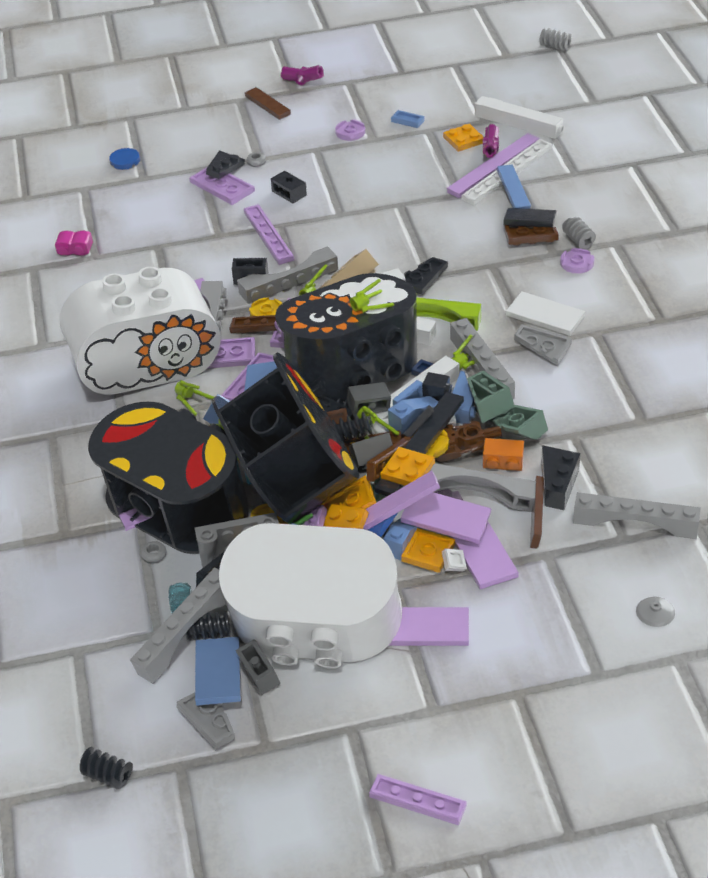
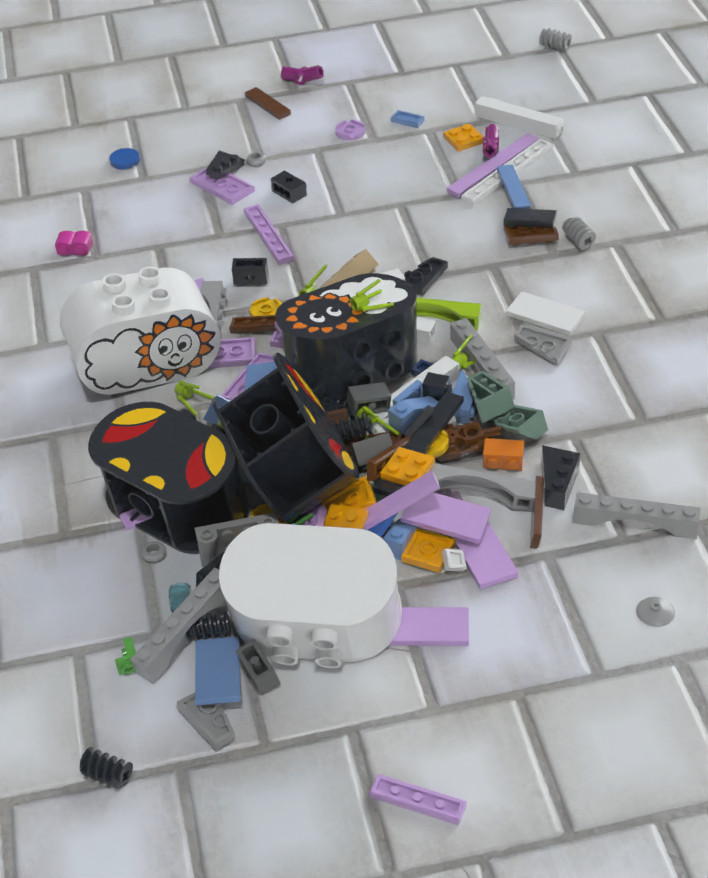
(123, 663): none -> bright green bracket
(260, 286): light grey arch -> none
(577, 260): lavender tile -> none

